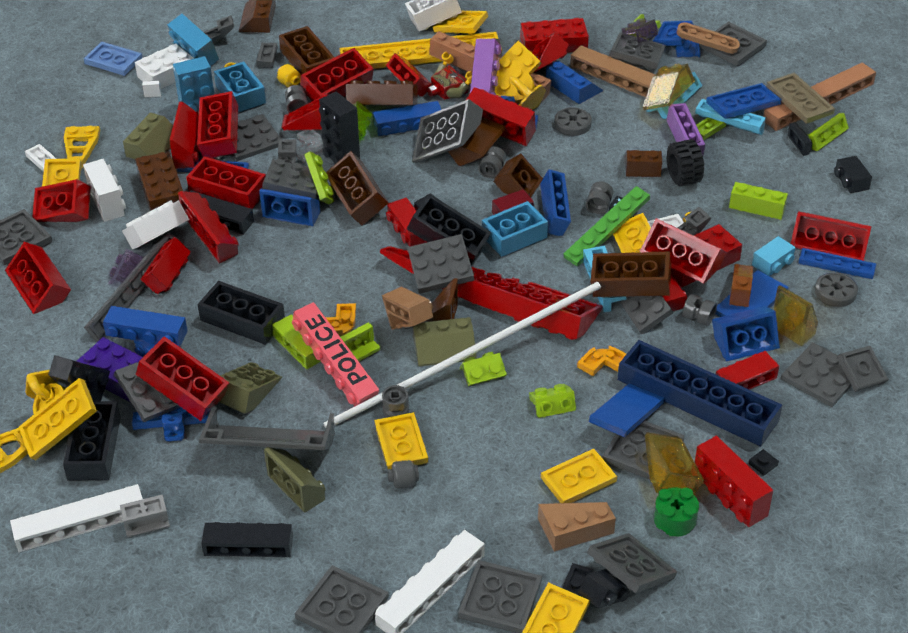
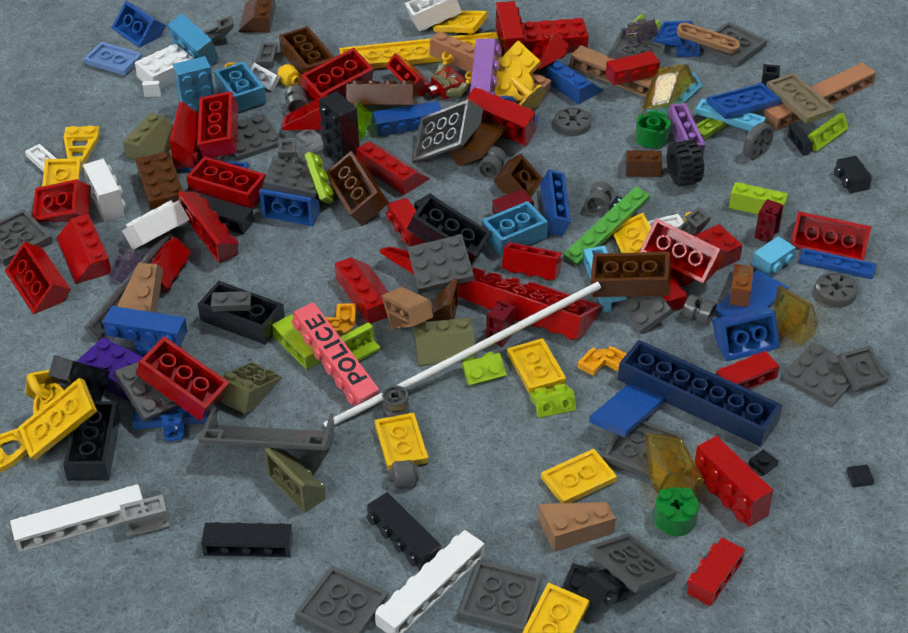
(83, 249): none -> red slope
(137, 25): none -> blue slope
(143, 288): none -> medium nougat wedge
(231, 301): none -> dark grey plate
(266, 77): none -> white plate
(362, 288): none -> red slope
(390, 168): none -> red slope
(403, 530): none -> black brick
(498, 319): none -> dark red hinge
(509, 25): none -> red slope
(531, 261): none -> red brick
(536, 365): none -> yellow plate
(632, 68): none -> red brick
(652, 129): none -> green brick
(715, 571): none -> red brick
(758, 140): none -> dark grey wheel
(769, 220): none -> dark red hinge
(770, 73): none -> black brick
(860, 475): none -> black tile

